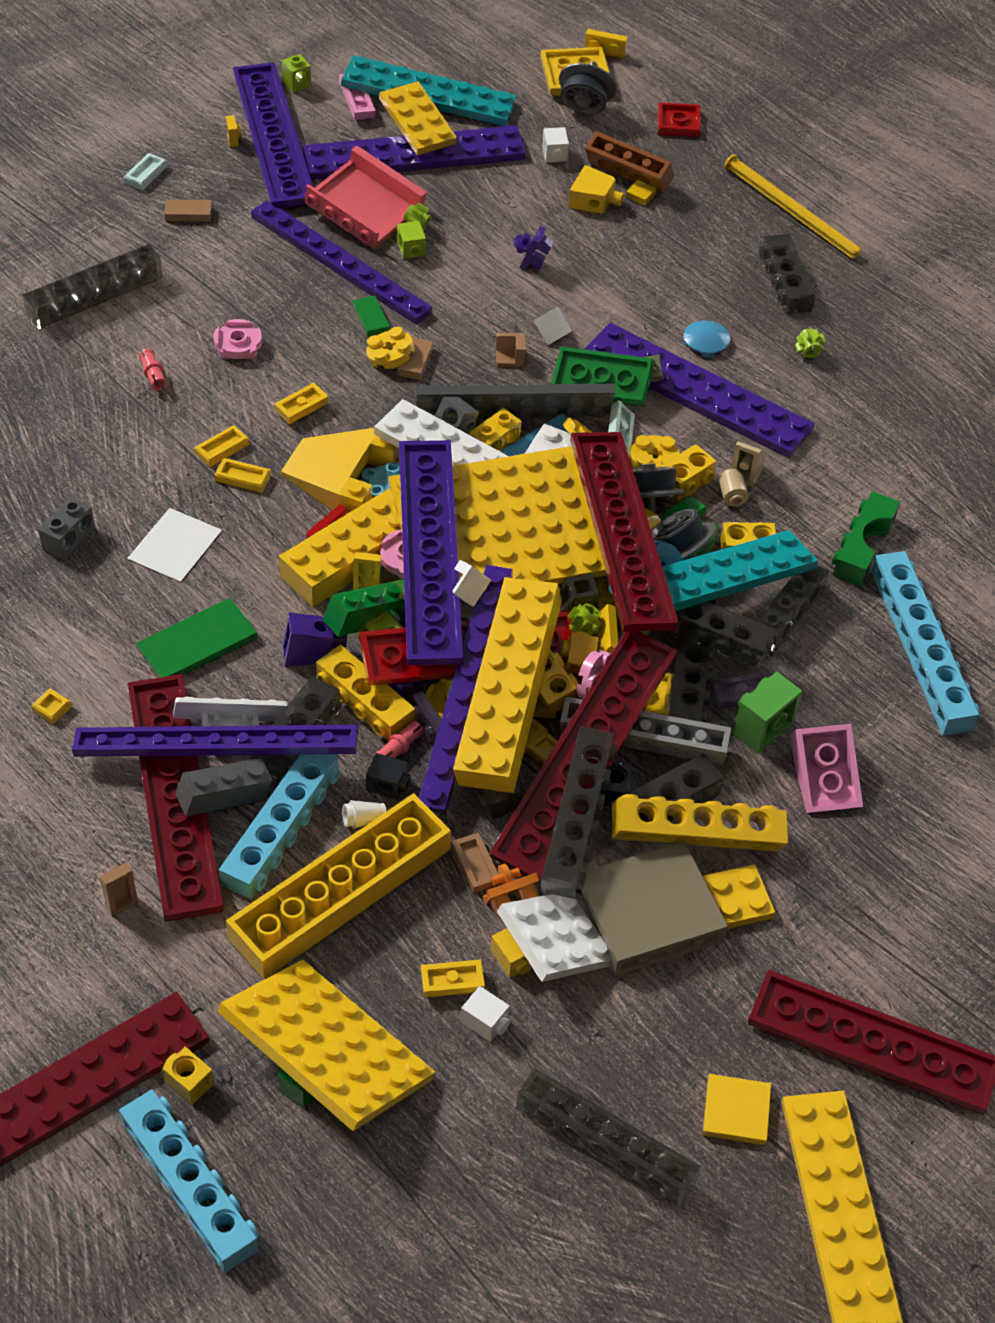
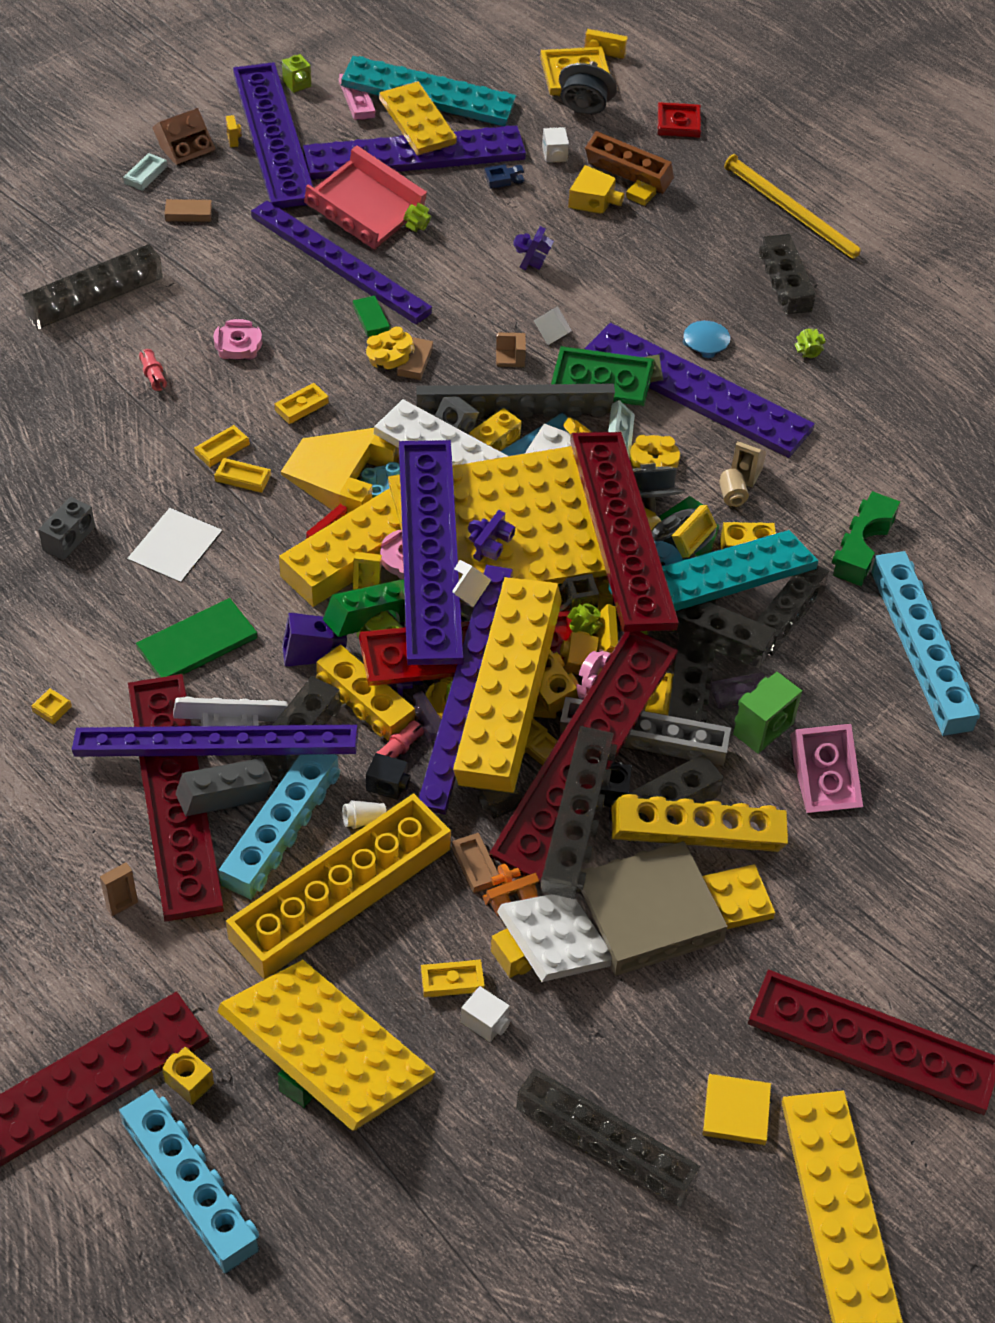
(184, 136): none -> nougat slope
(411, 240): lime brick -> none
(485, 534): none -> dark purple hips
(502, 176): none -> dark blue plate
(693, 470): yellow brick -> none
(694, 531): none -> yellow tile

